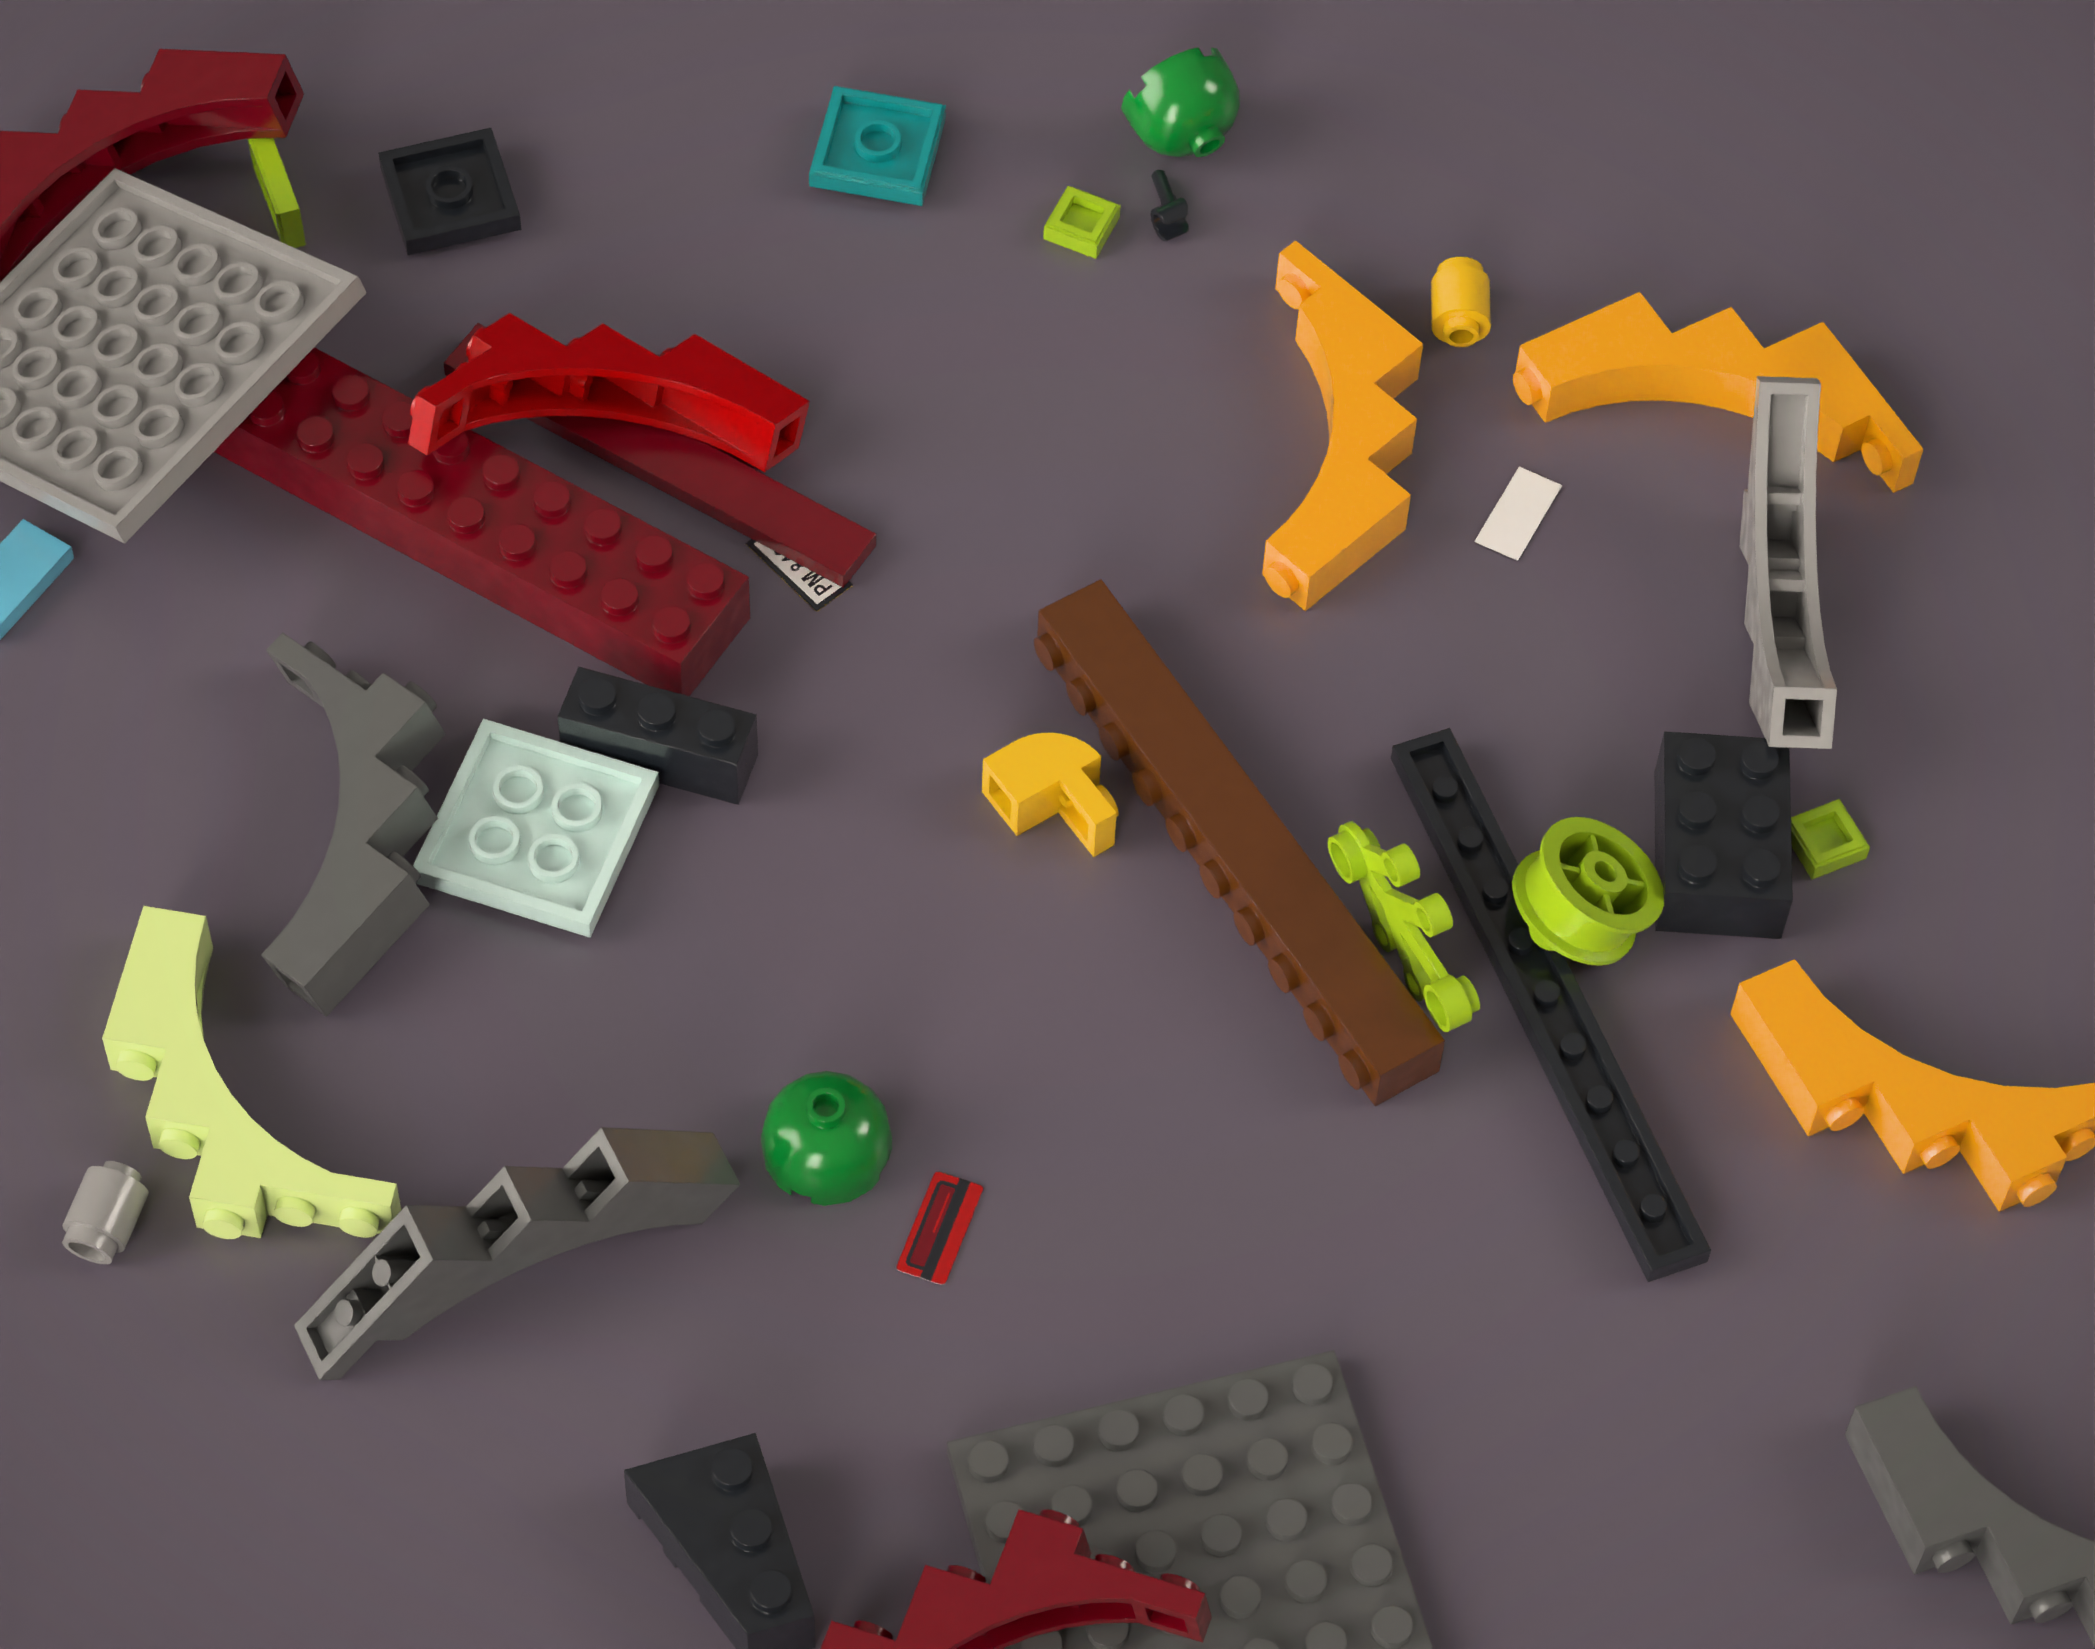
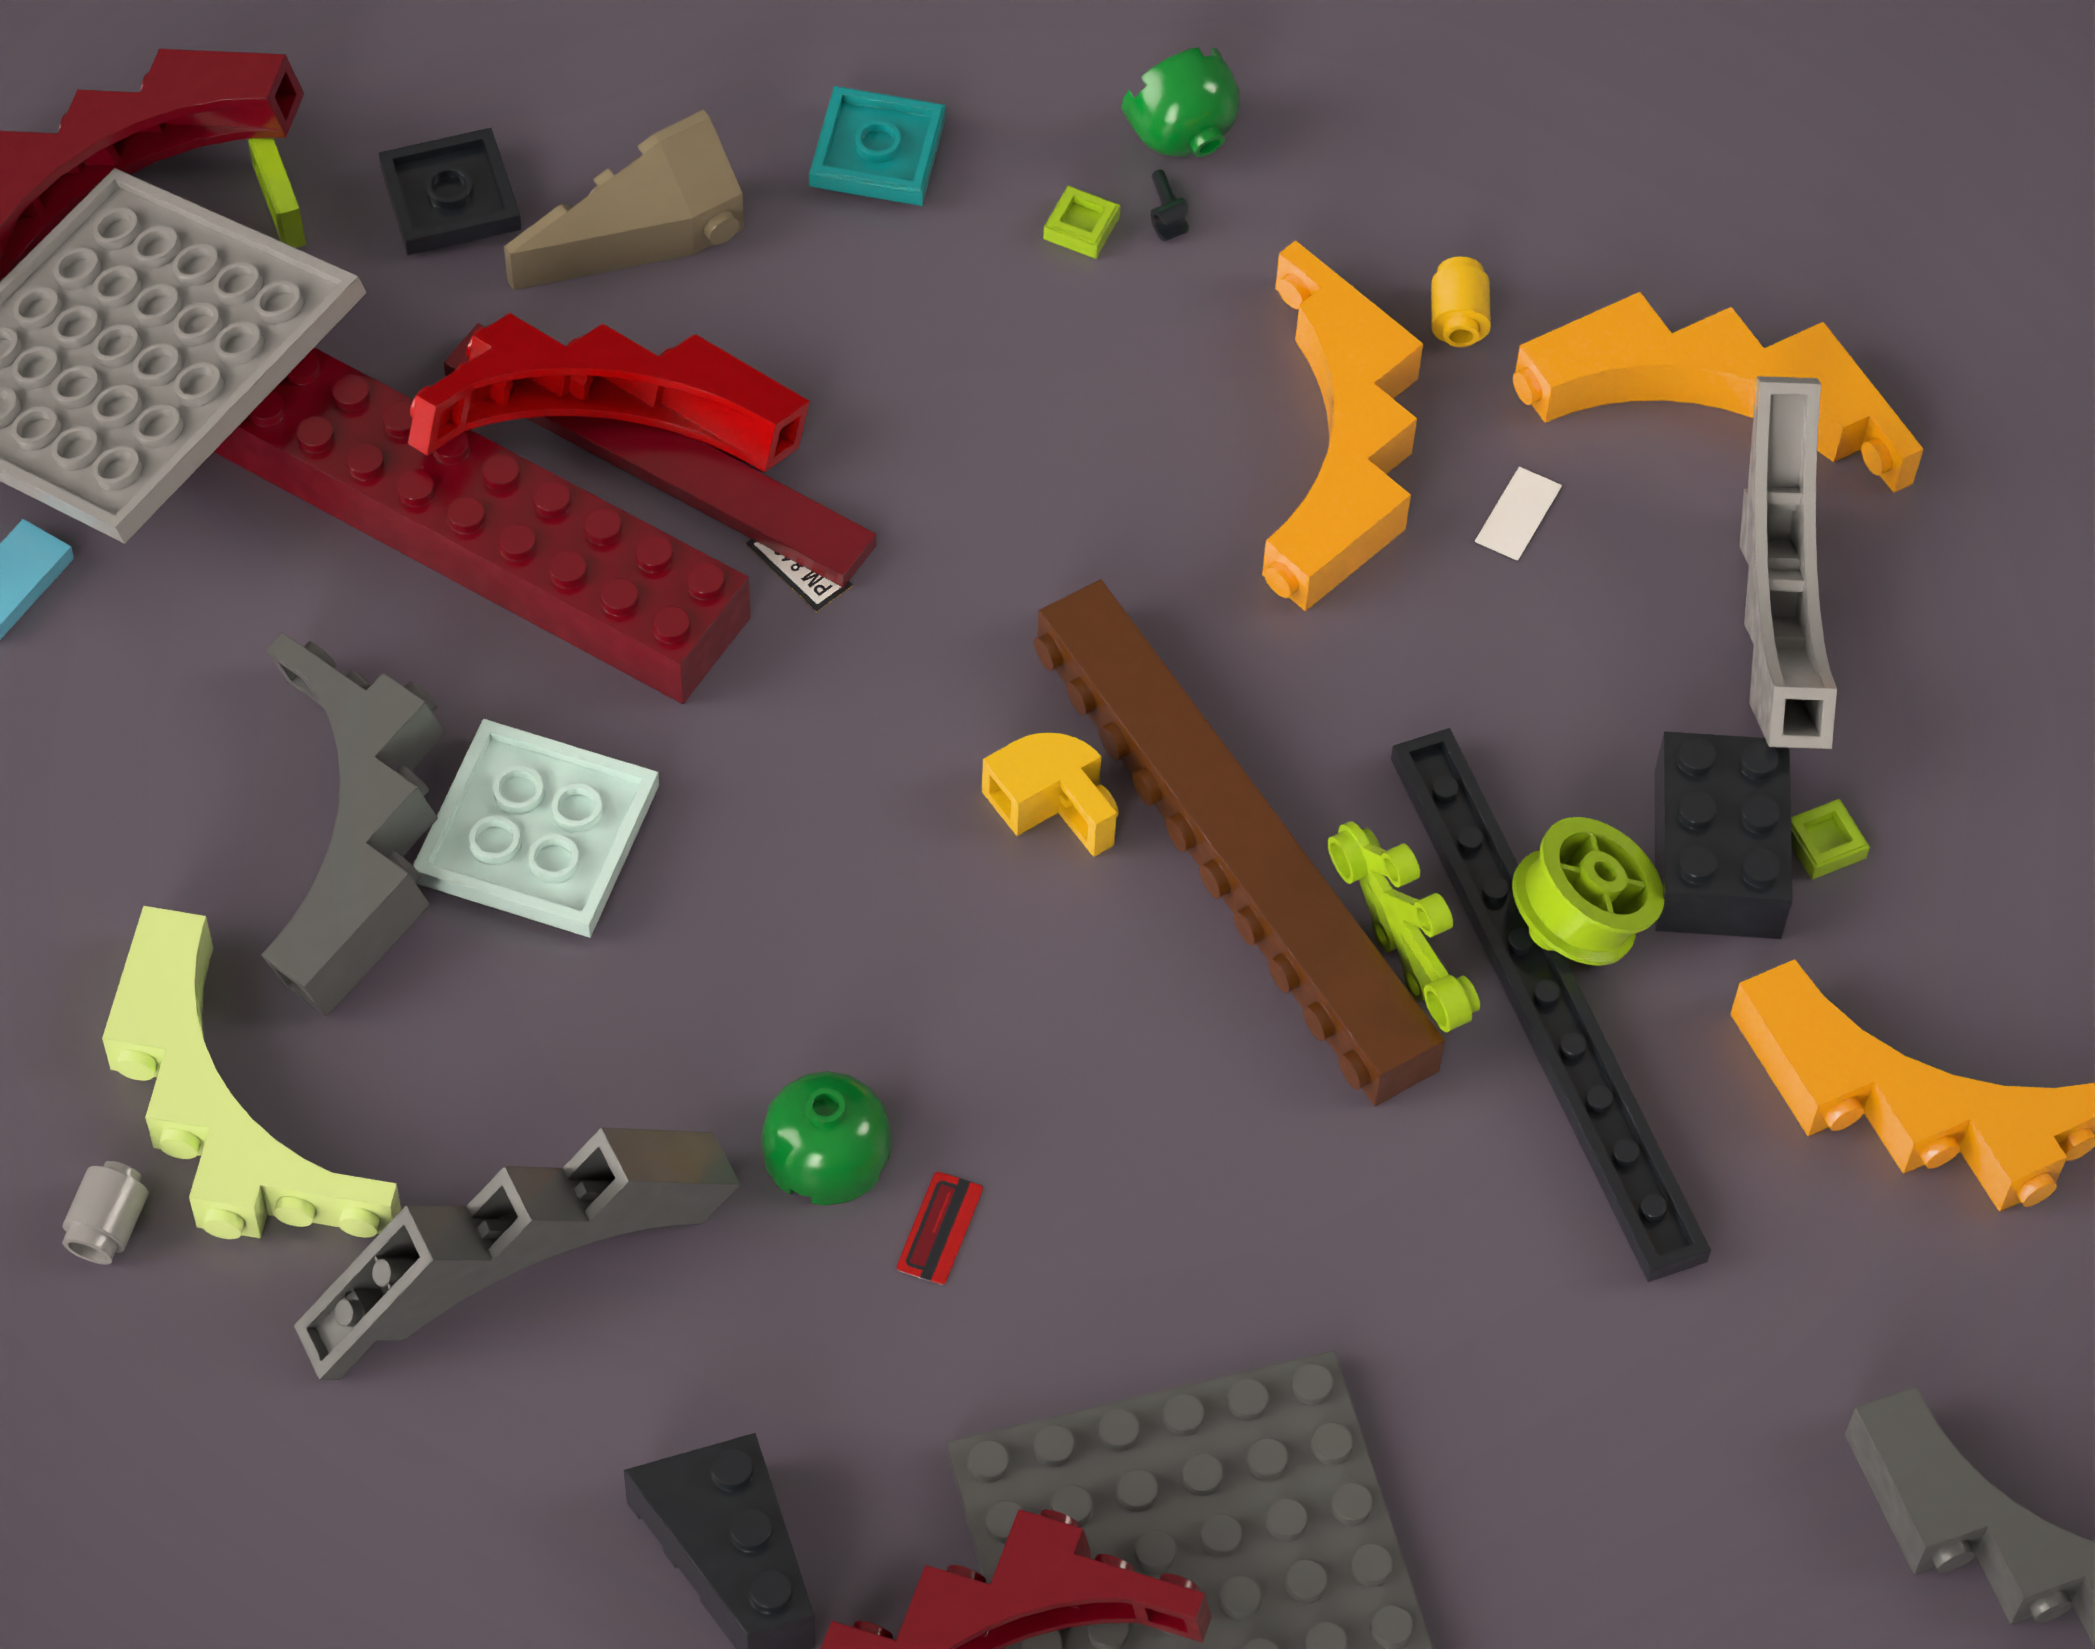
(652, 211): none -> dark tan wedge
(679, 736): black brick -> none

